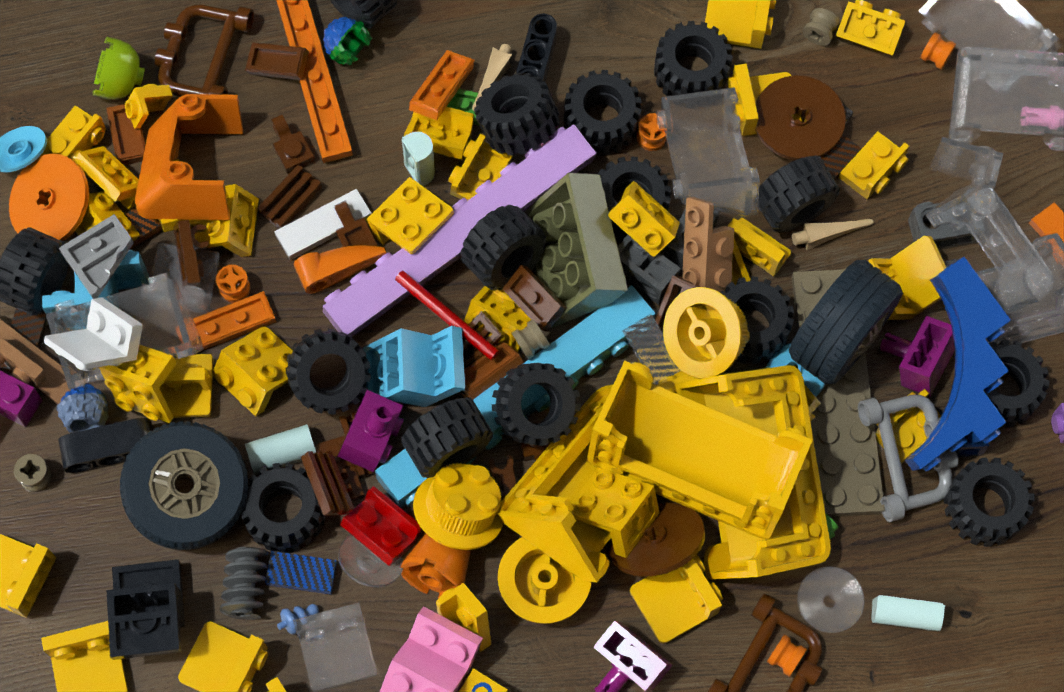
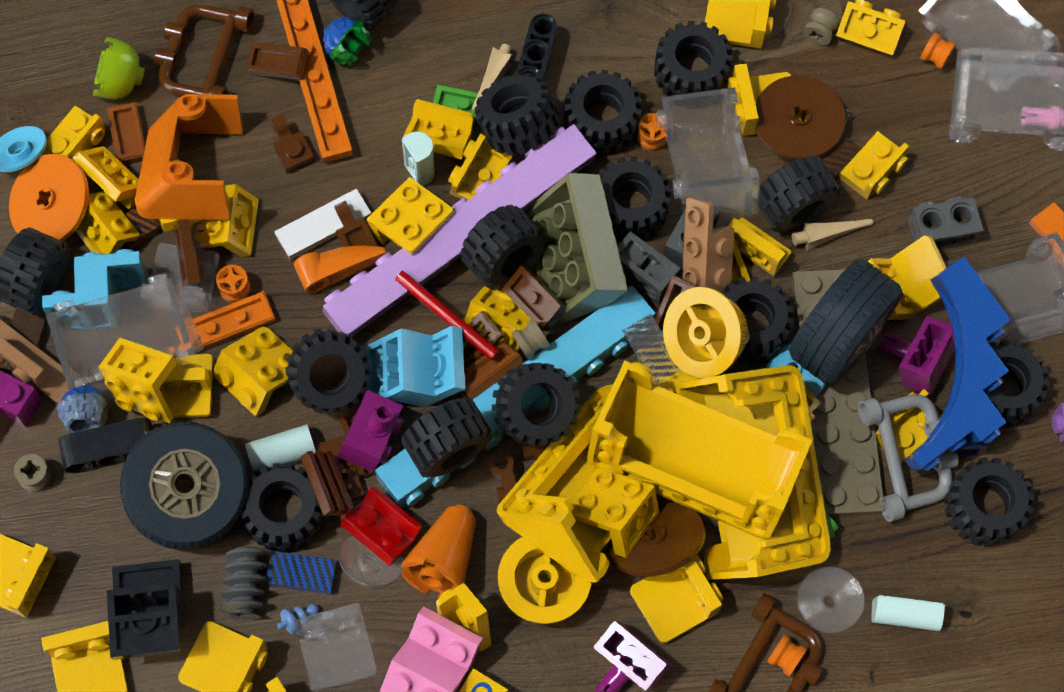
(98, 253): light grey wing -> none
(108, 340): white bracket -> none
(146, 100): yellow bracket -> none
(281, 189): reddish brown tile -> none
(441, 85): orange tile -> none
(459, 507): yellow piece -> none
(644, 219): yellow bracket -> none
(967, 161): clear bracket -> none
(1022, 270): clear windscreen -> none

